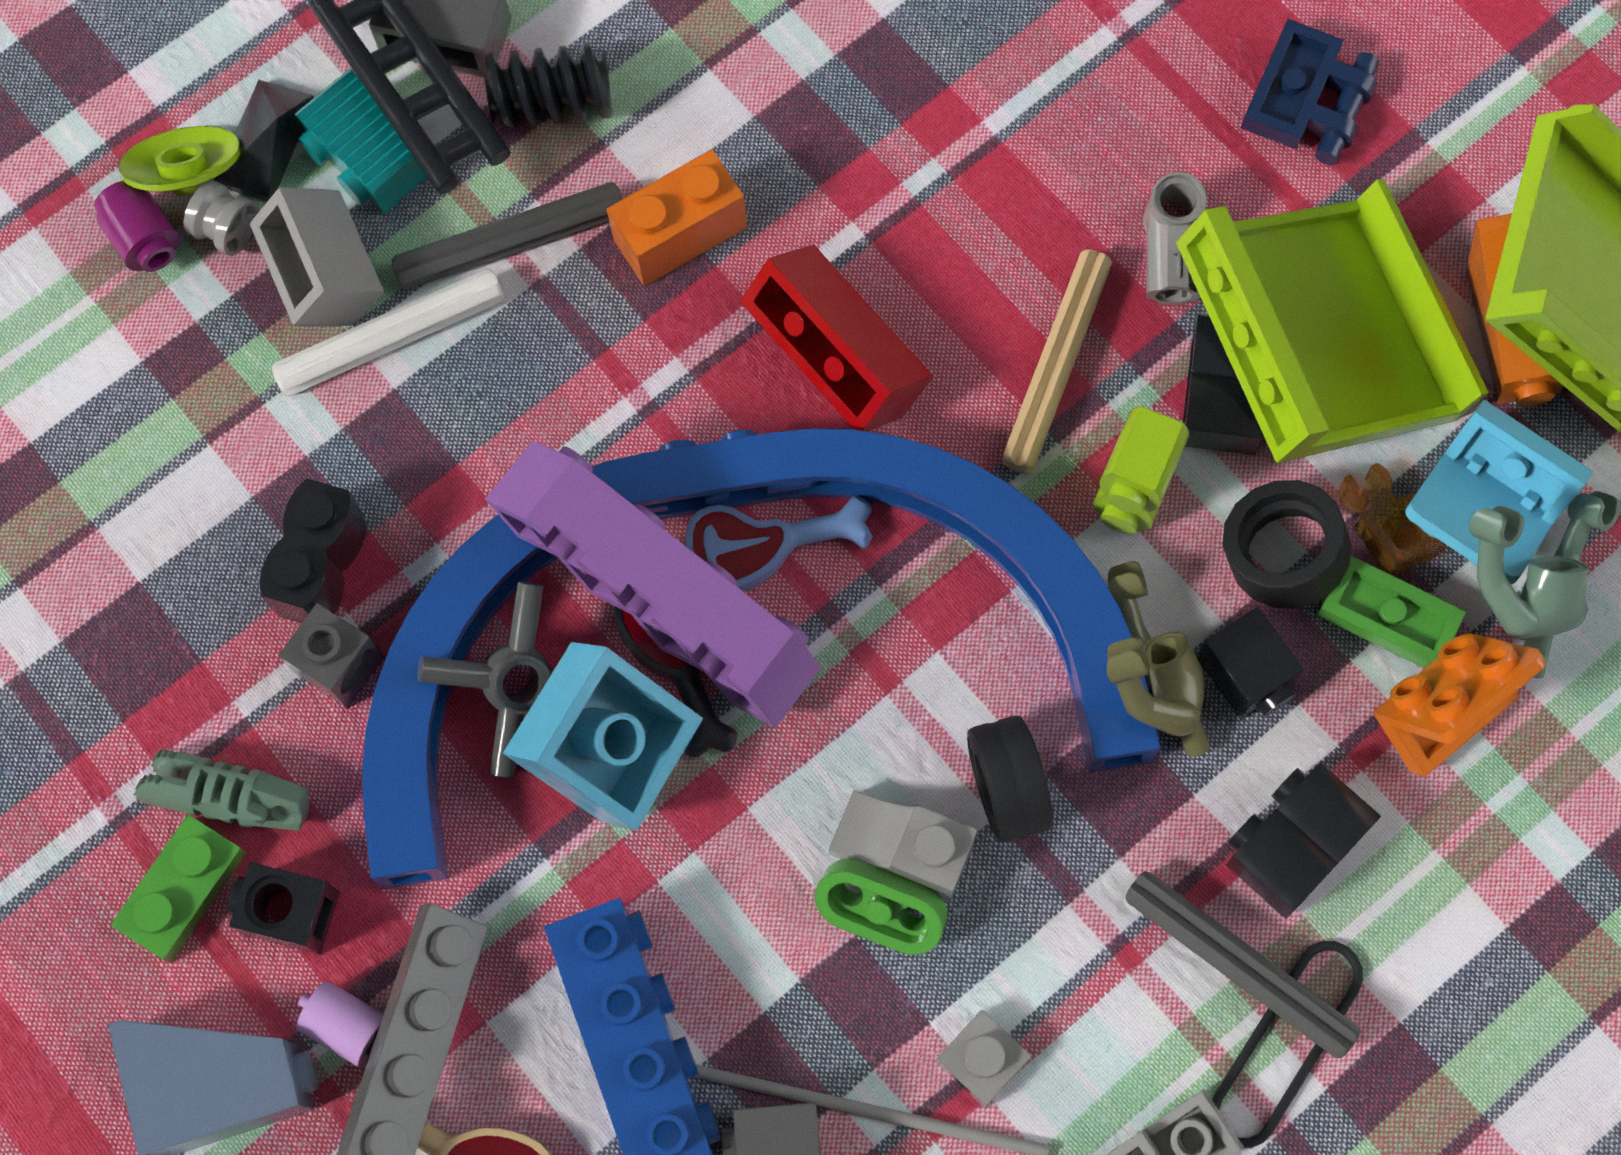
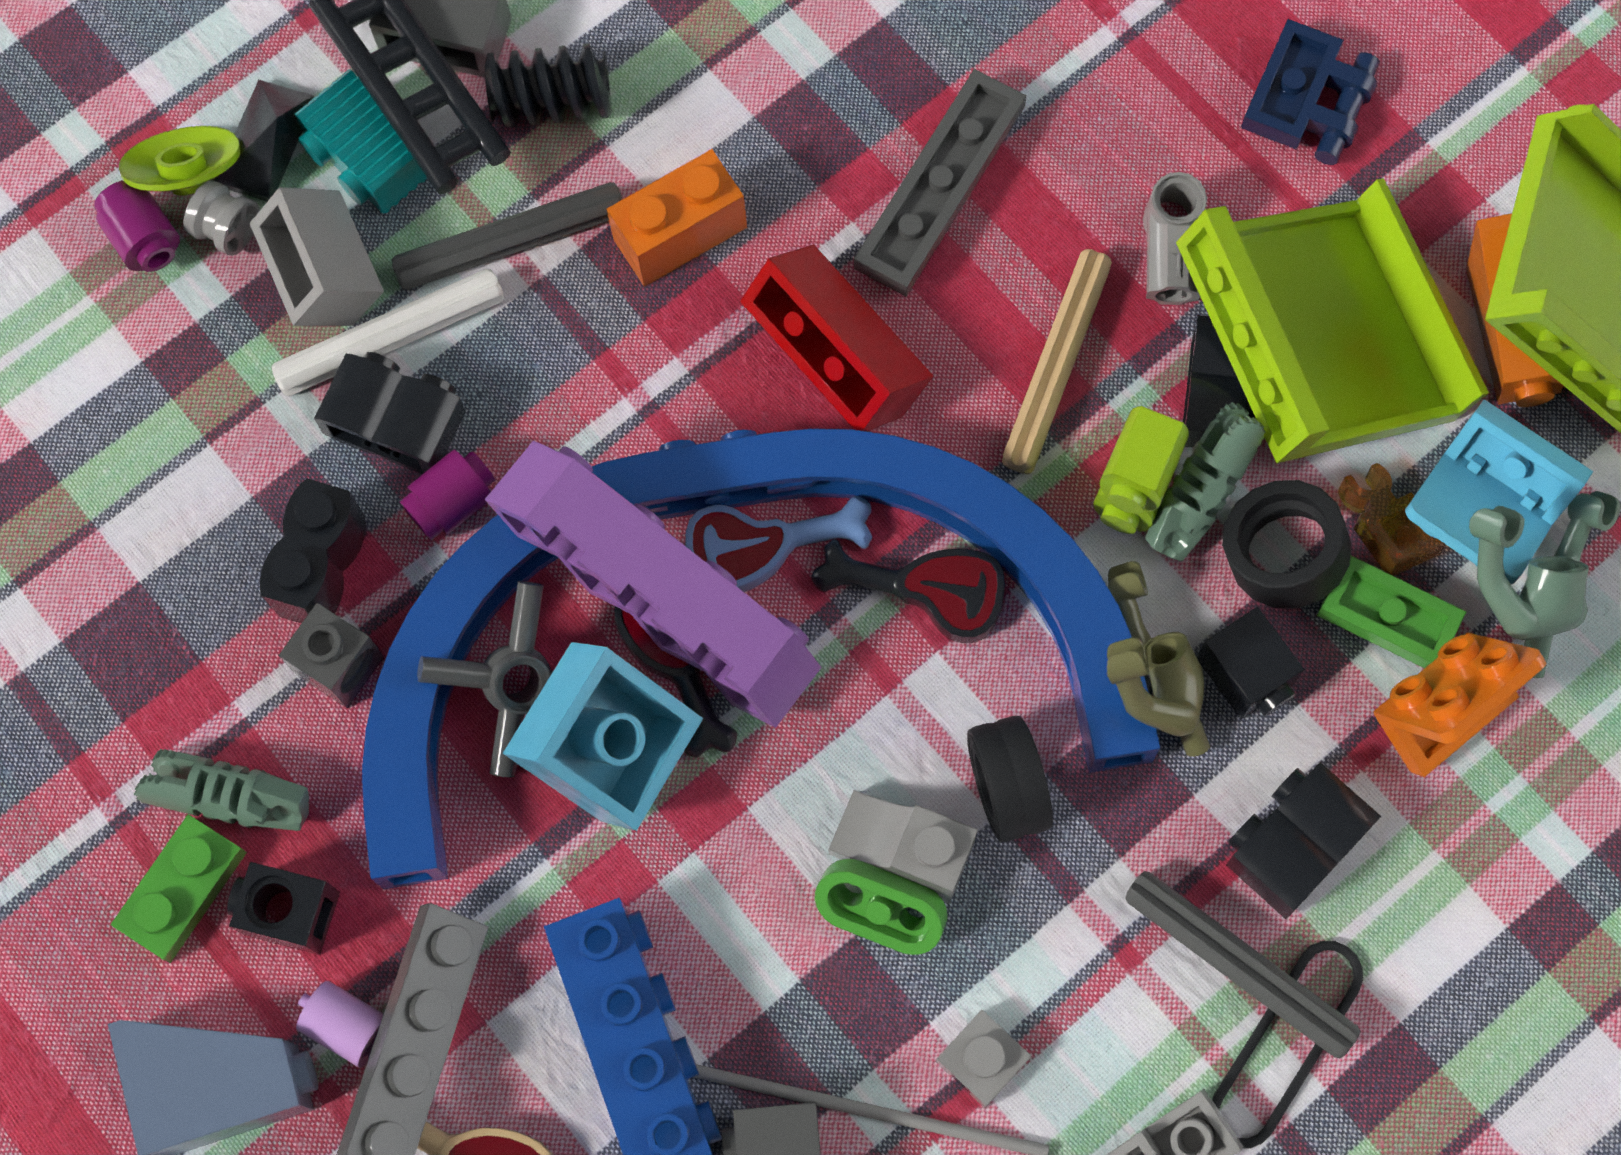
(390, 412): none -> black brick
(448, 493): none -> magenta brick
(939, 182): none -> dark grey plate
(953, 586): none -> black piece
(1205, 482): none -> sand green hinge

